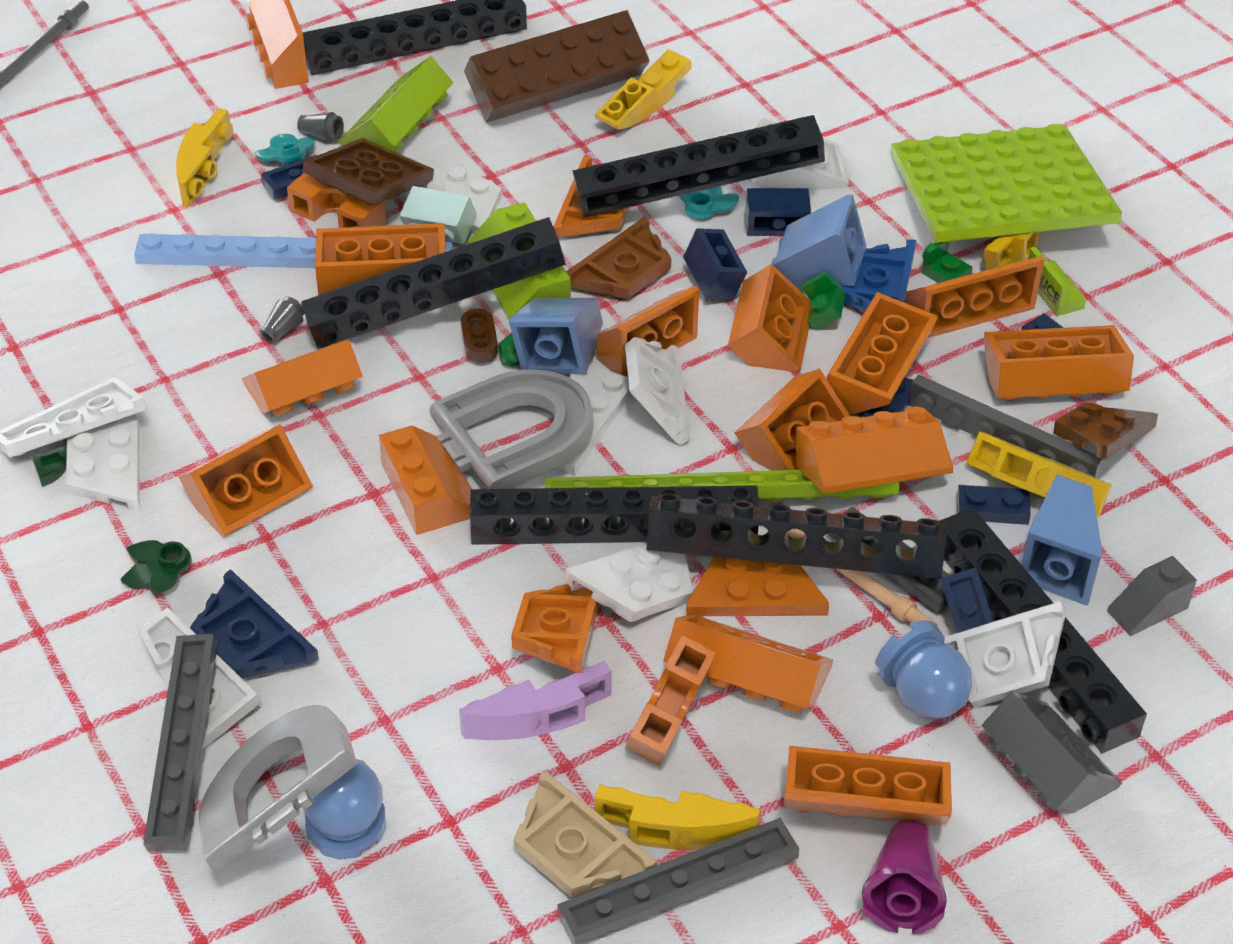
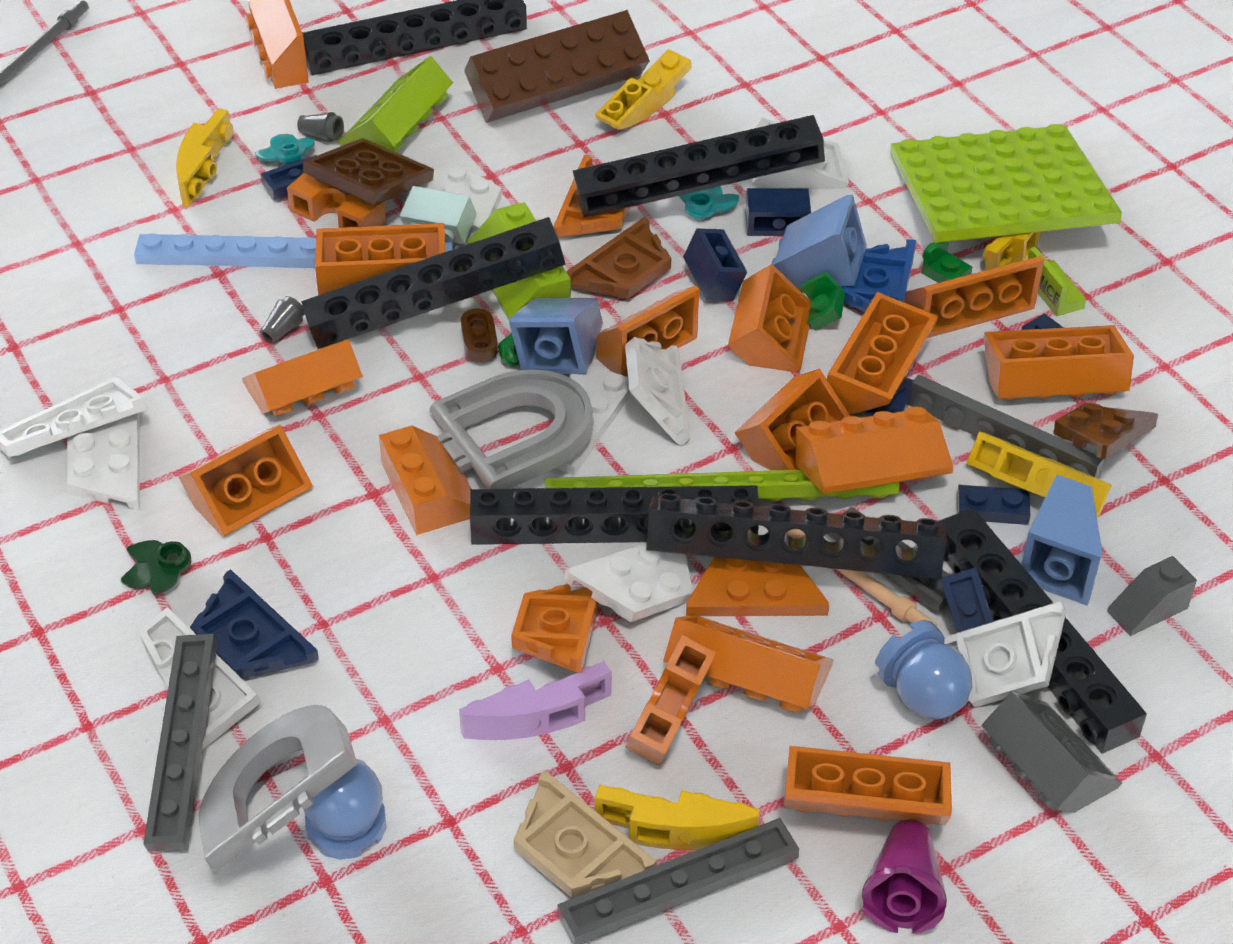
(50, 465): dark green tile -> none

